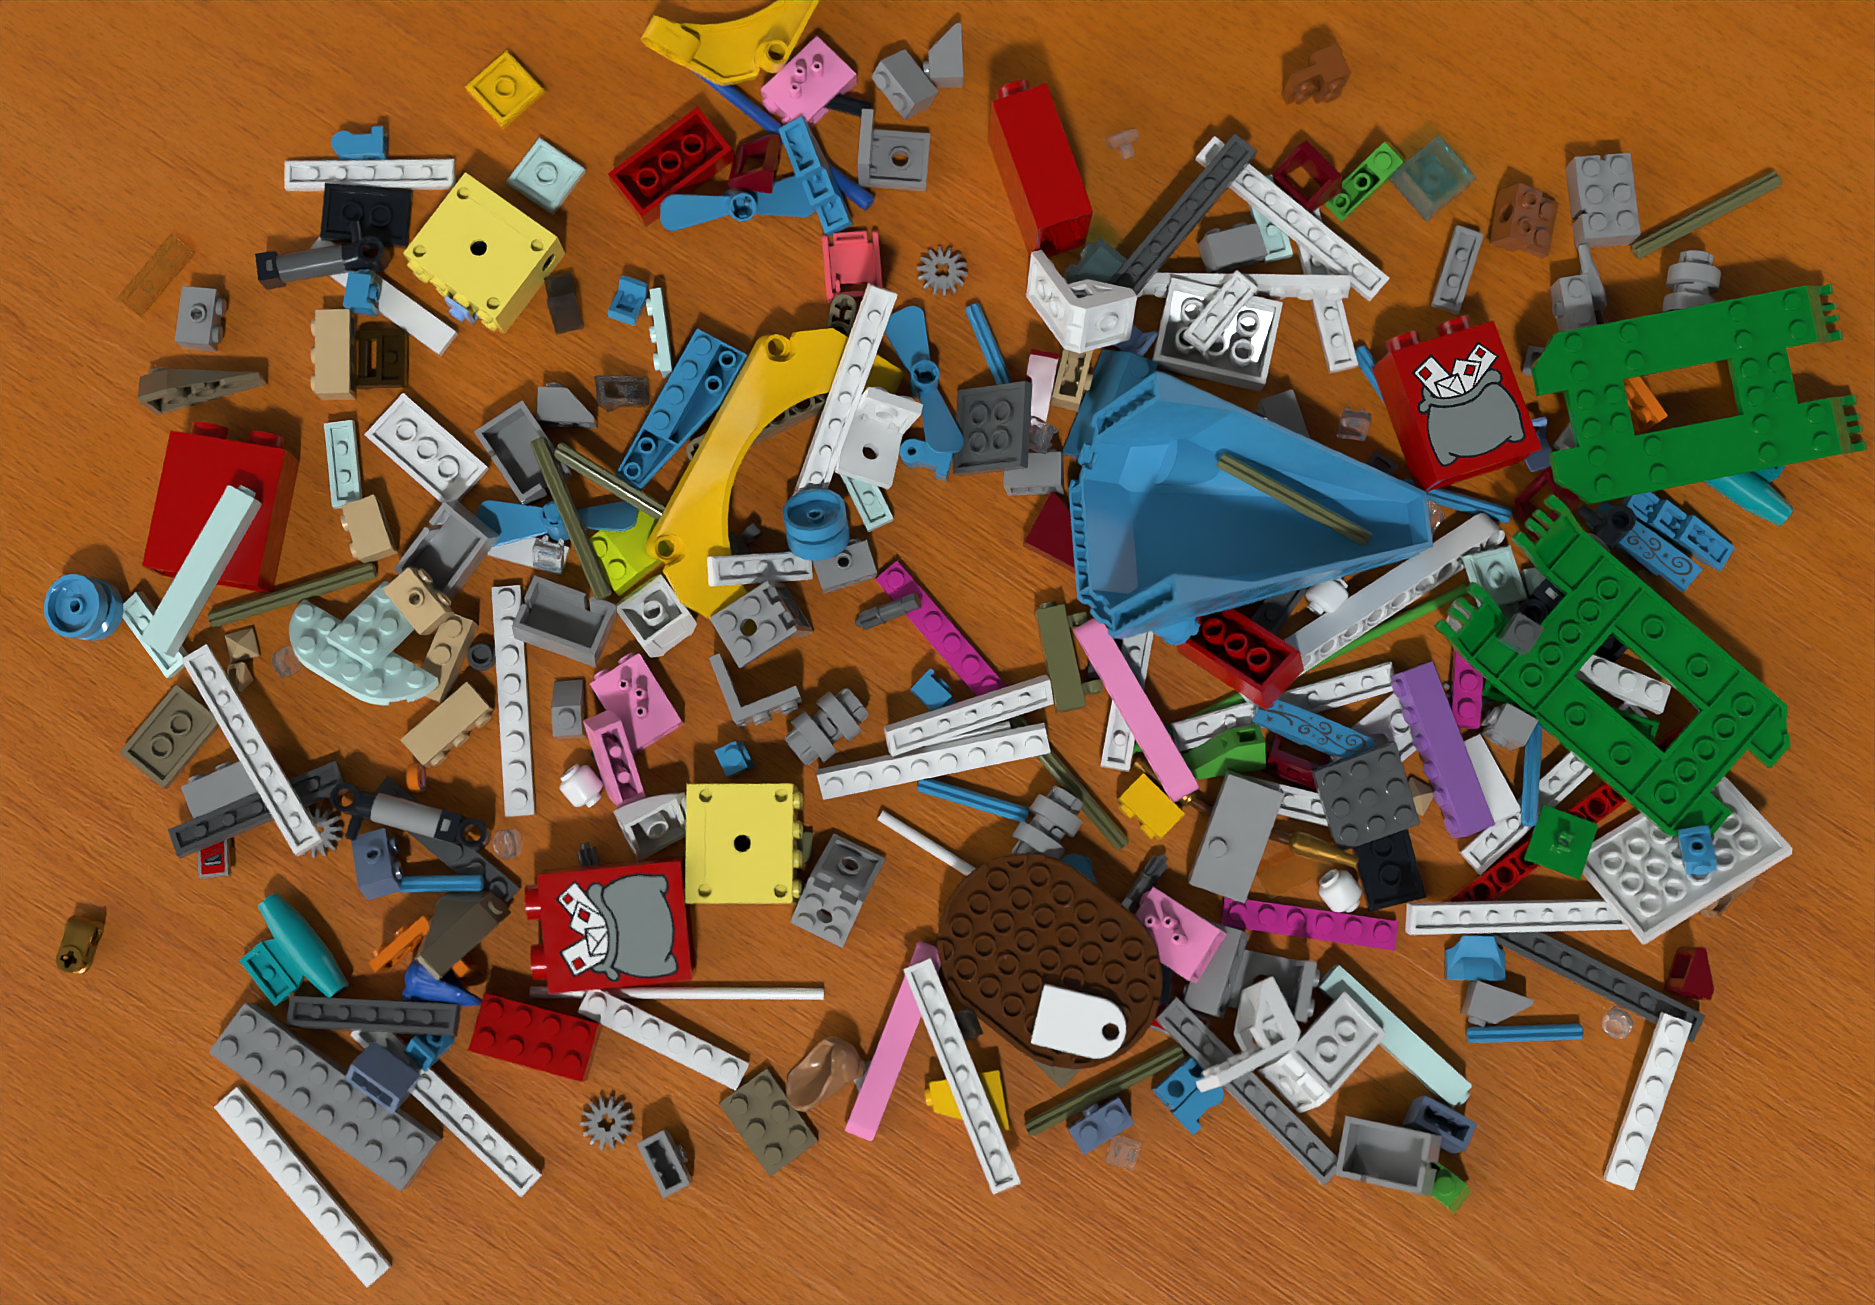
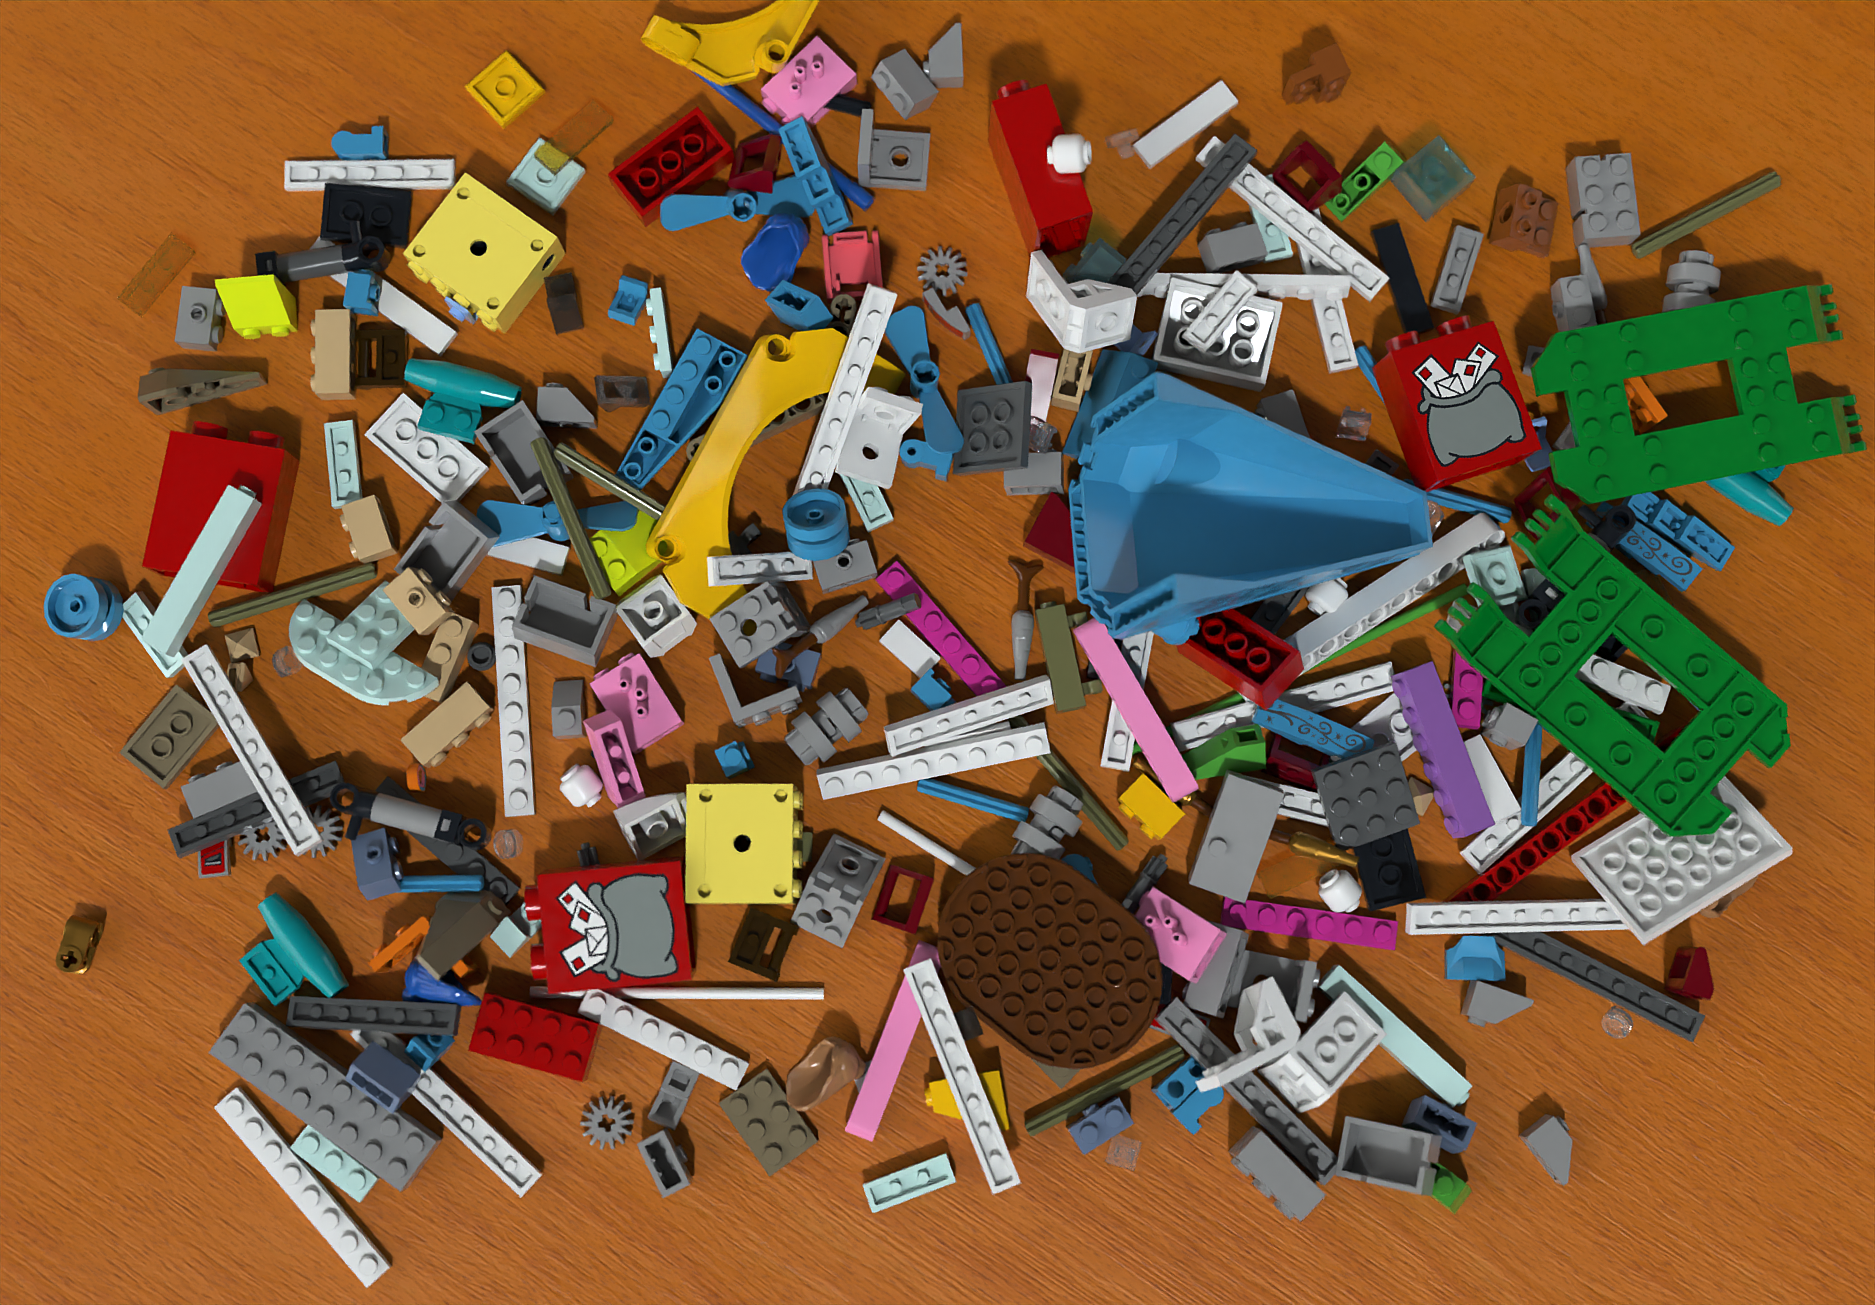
(258, 306): none -> neon yellow slope
(264, 846): none -> light grey gear
(335, 1163): none -> light aqua plate
(458, 396): none -> teal plate
(515, 931): none -> light aqua slope
(548, 554): clear tile -> none
(573, 137): none -> clear yellow tile
(673, 1095): none -> light grey slope
(754, 940): none -> dark brown plate
(775, 251): none -> blue hair
(798, 307): none -> dark azure brick
(799, 673): none -> sand blue brick
(819, 632): none -> light grey piece
(909, 649): none -> white tile
(909, 1183): none -> light aqua plate
(919, 903): none -> dark red tile
(949, 319): none -> light grey slope
(1022, 620): none -> light grey piece
(1069, 153): none -> white head
(1075, 1022): white tile -> none
(1185, 124): none -> white tile
(1275, 1175): none -> light grey piece
(1294, 499): olive axle -> none
(1402, 279): none -> black tile
(1520, 633): dark grey brick -> none
(1520, 1033): dark azure axle -> none
(1550, 1146): none -> light grey slope
(1561, 842): green piece -> none
(1647, 1101): white plate -> none
(1697, 850): dark azure brick -> none

